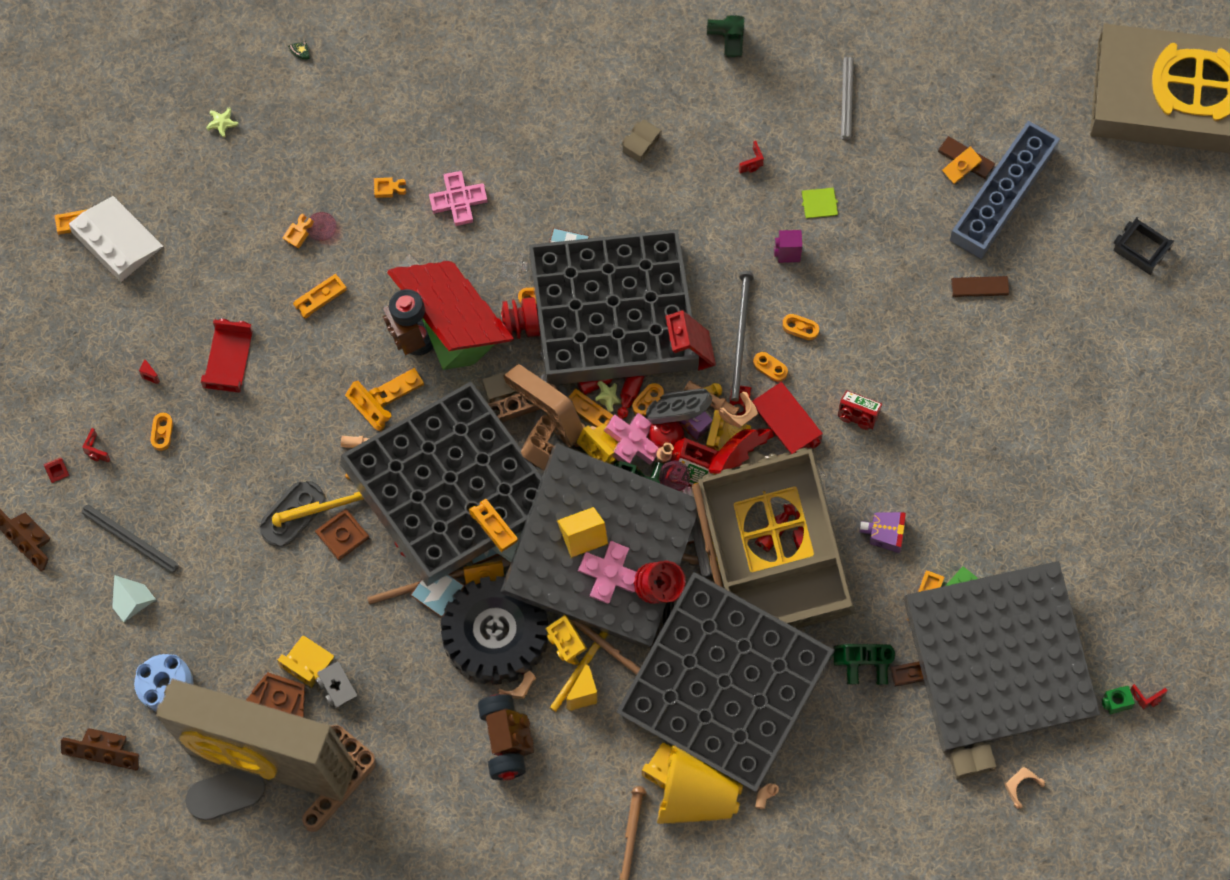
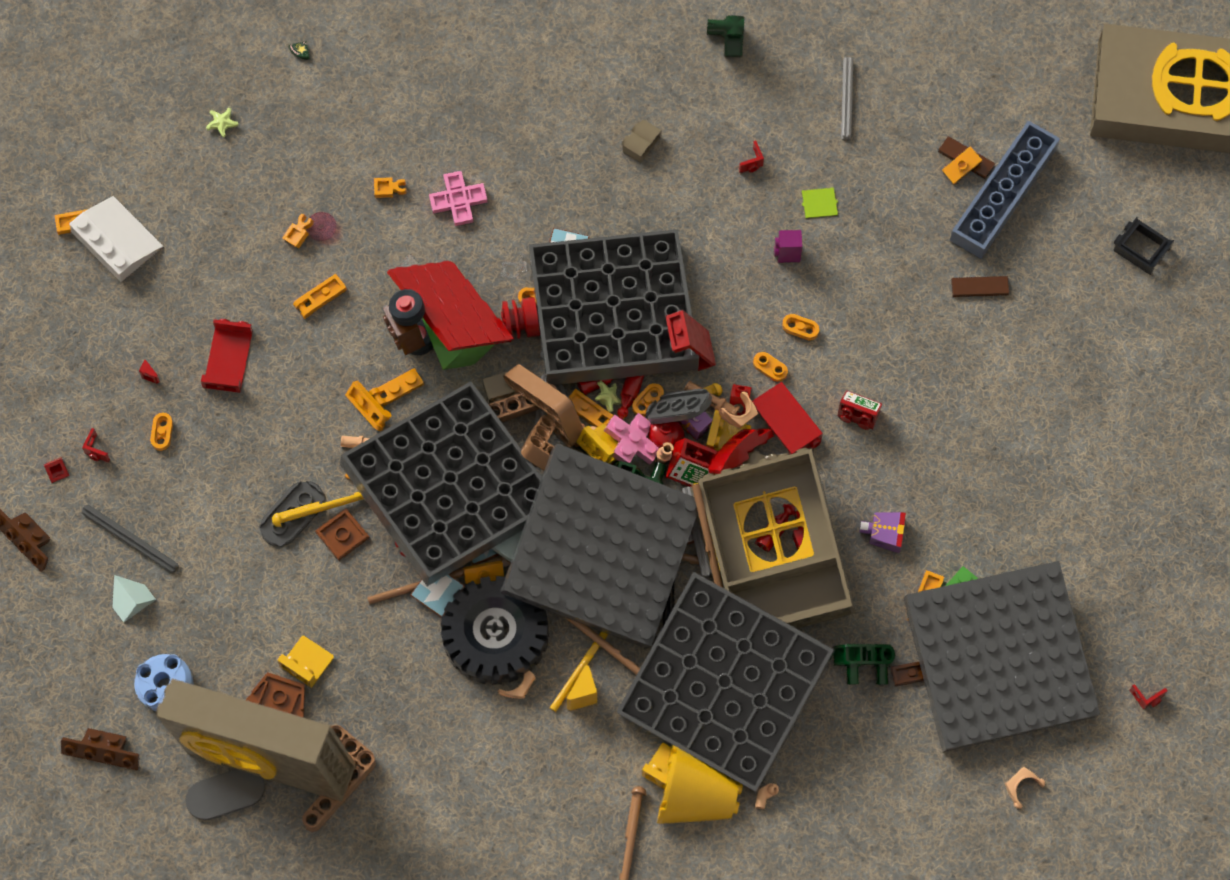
(335, 673): light grey brick -> none
(493, 525): light orange plate -> none
(508, 736): brick -> none
(566, 639): yellow bracket -> none
(583, 531): yellow slope -> none
(608, 572): bright pink plate -> none
(669, 582): red wheel -> none
(674, 468): clear pink piece -> none
(746, 276): dark grey bar -> none
(972, 761): dark tan brick -> none
(1123, 694): green brick -> none

